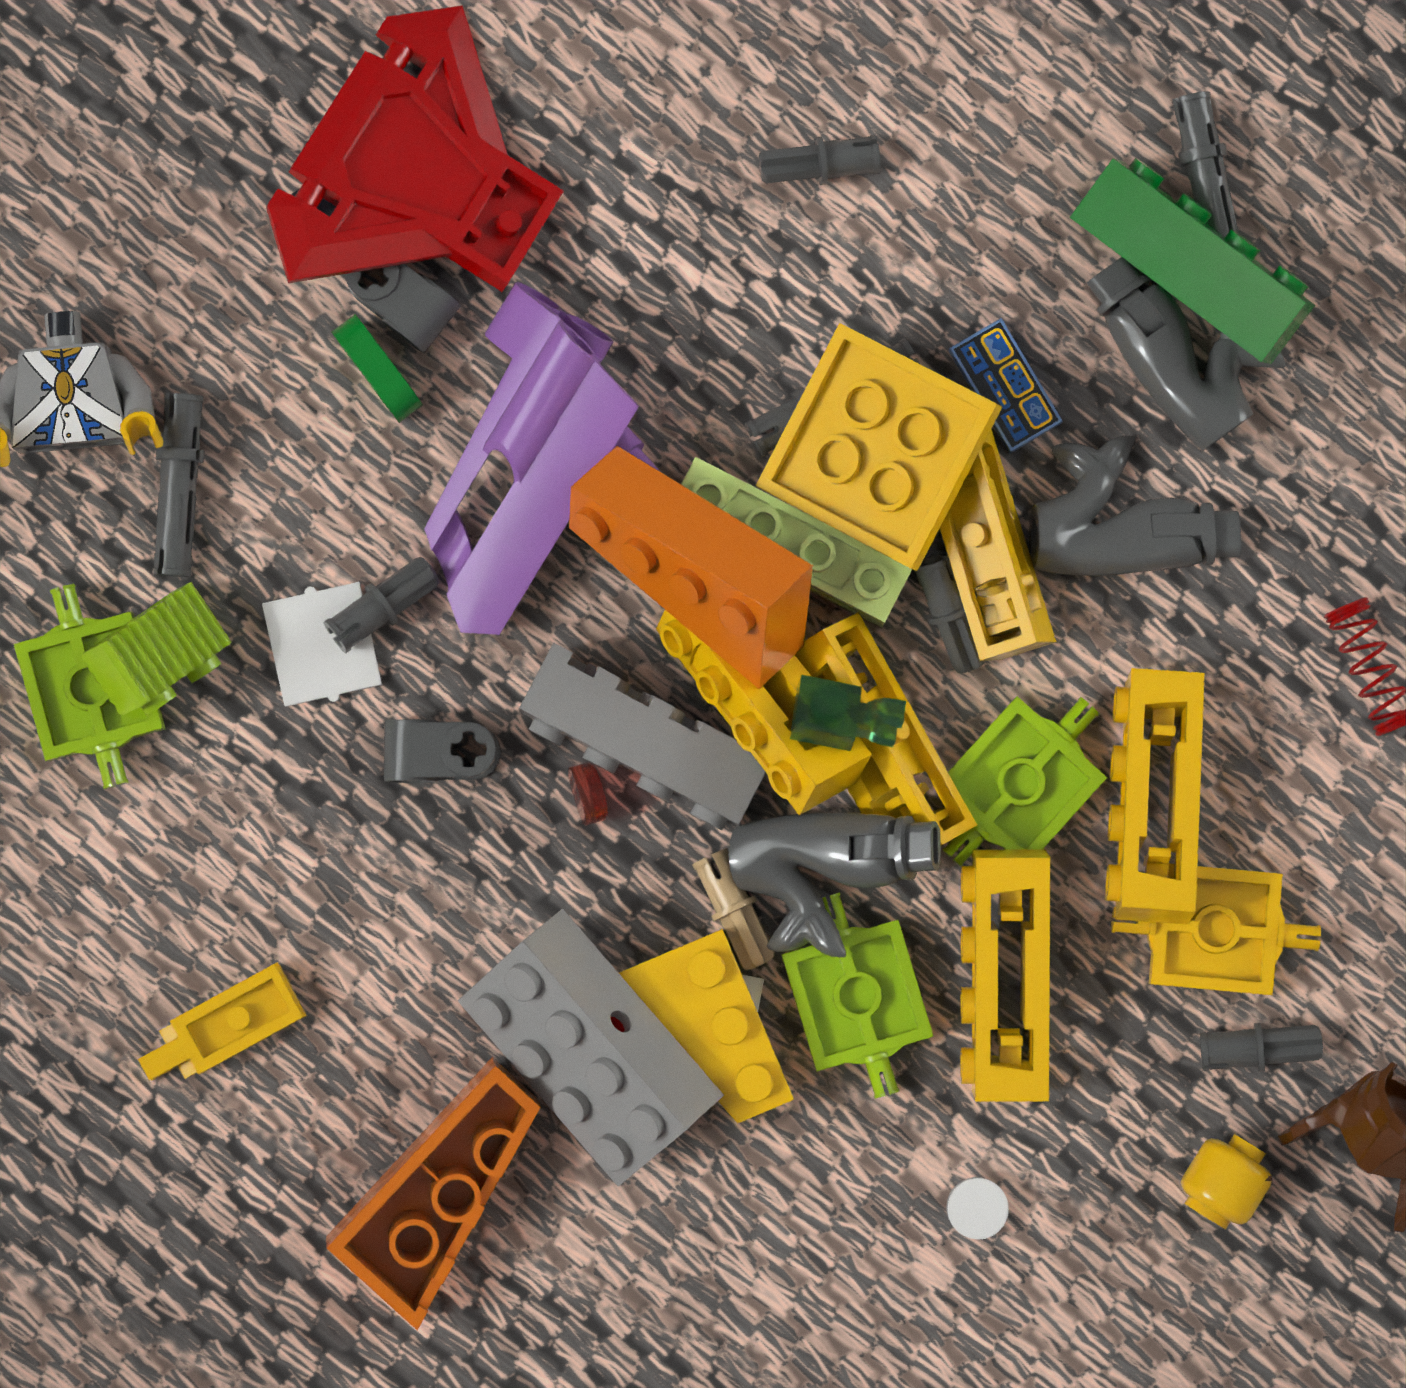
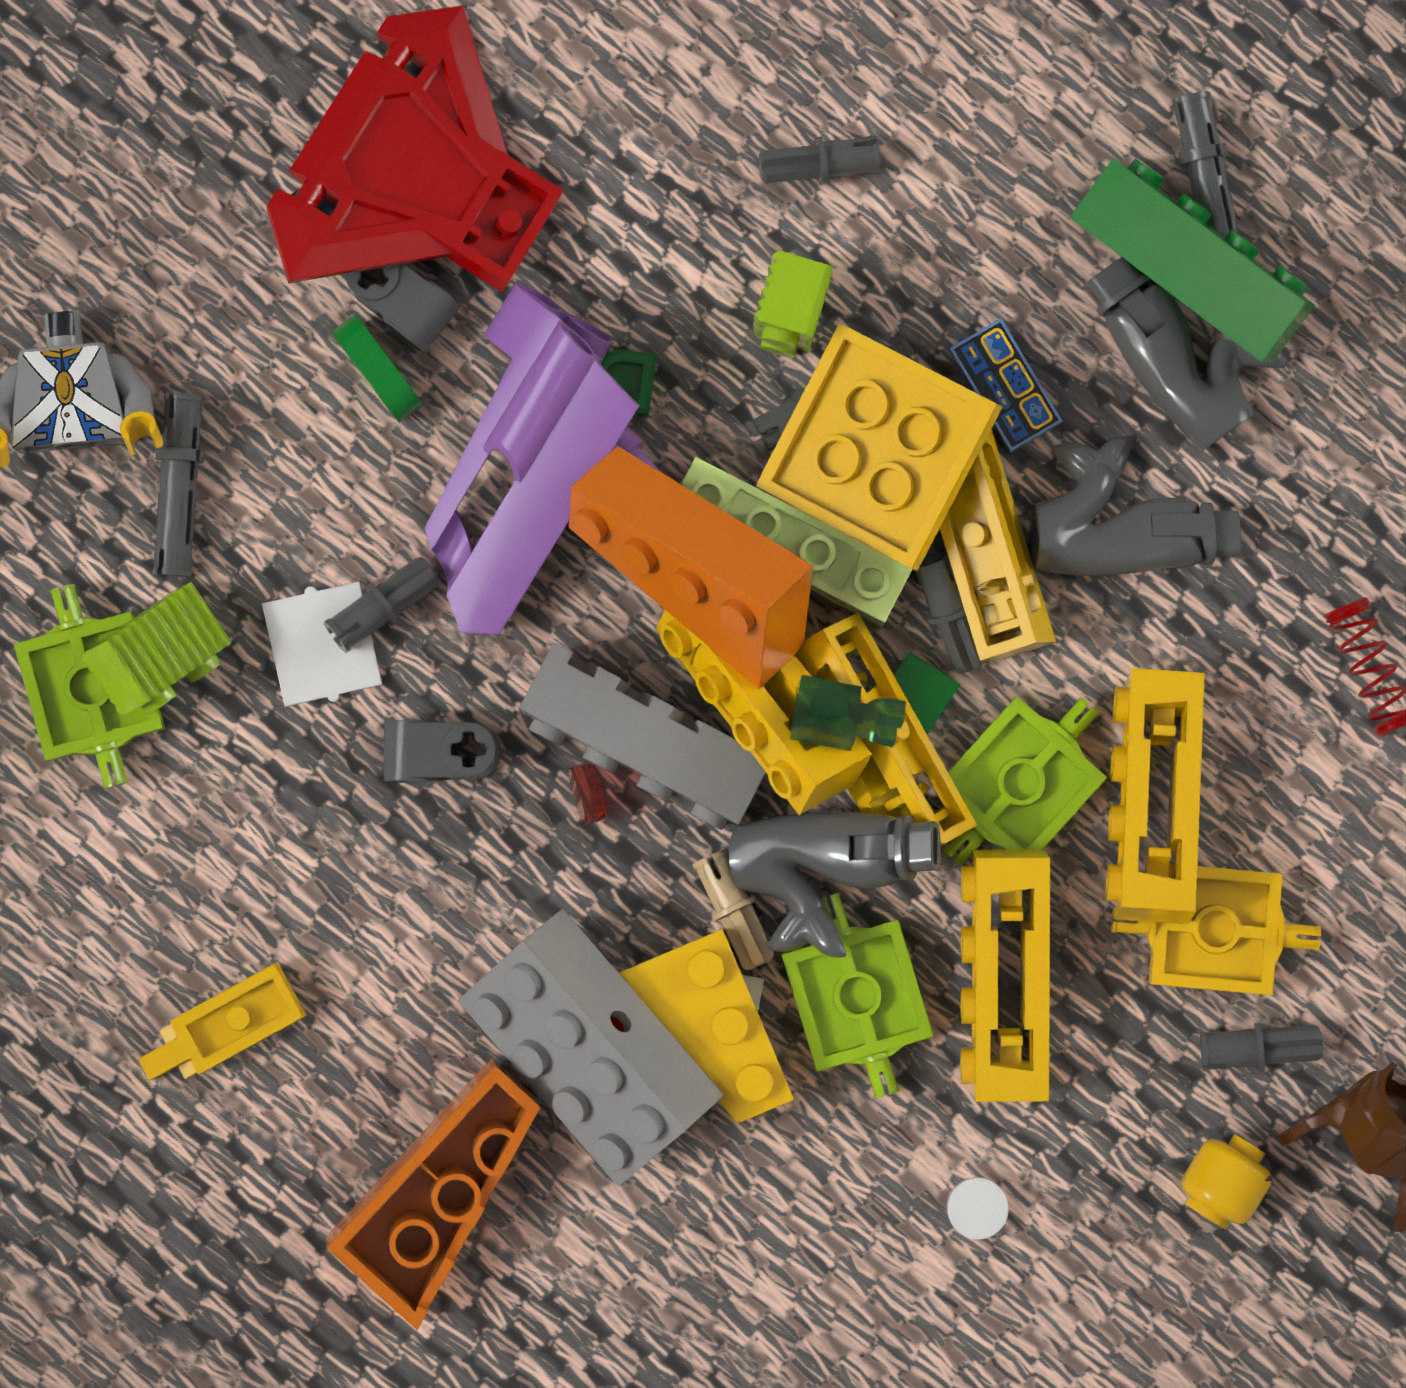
(634, 373): none -> green tile
(791, 303): none -> lime brick
(925, 689): none -> green tile

